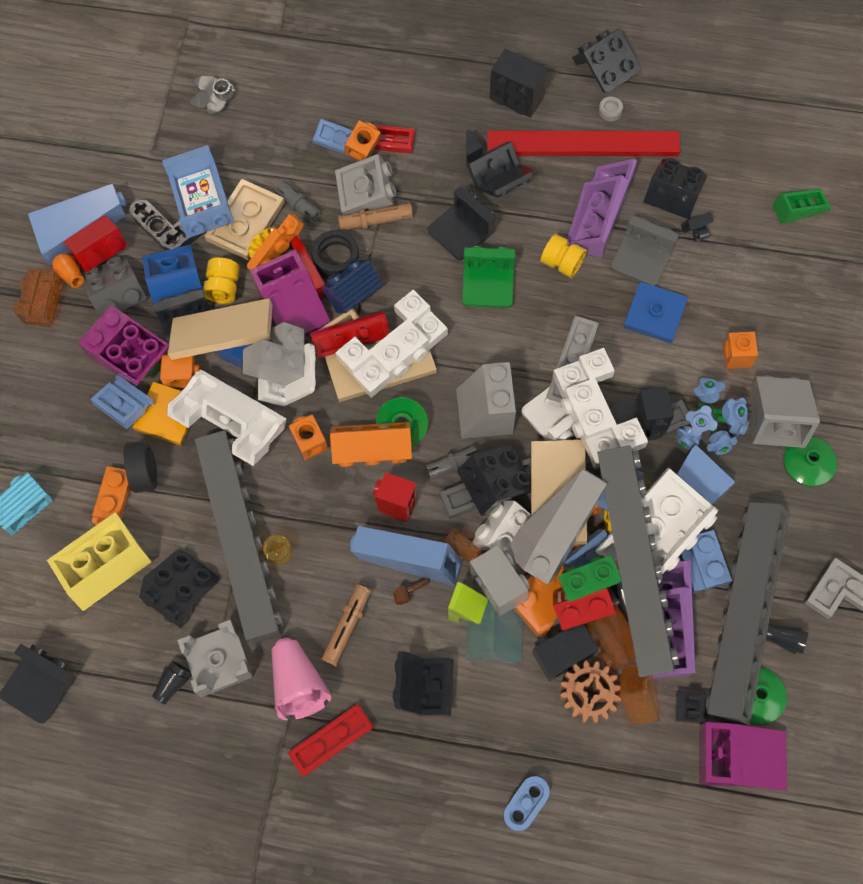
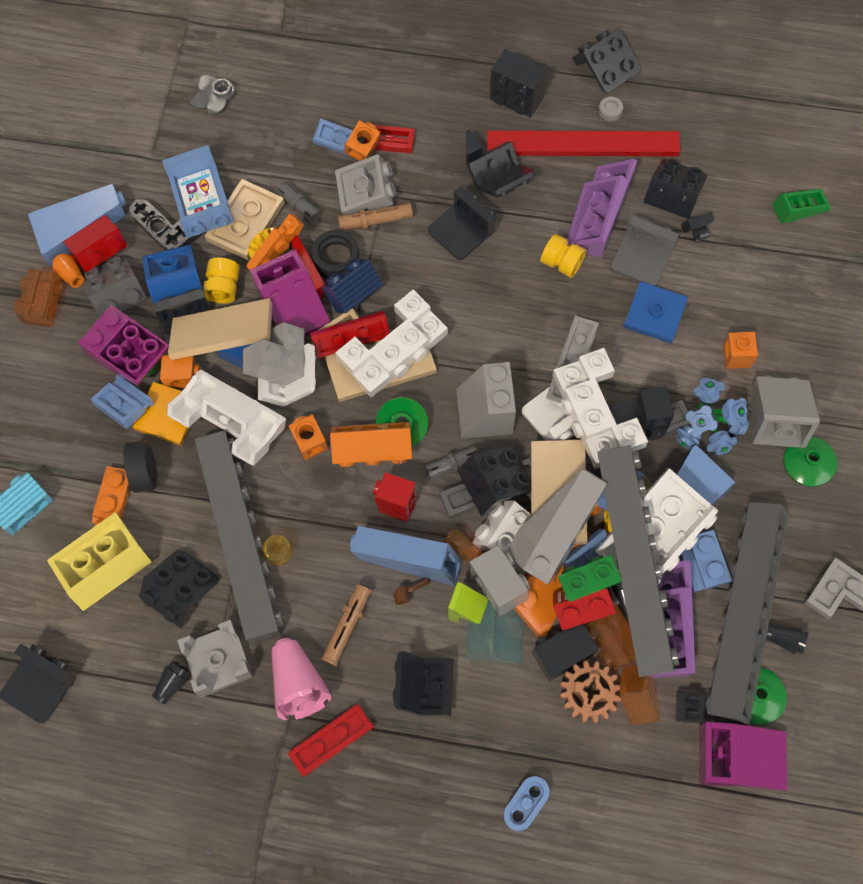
(488, 277): green bracket -> none

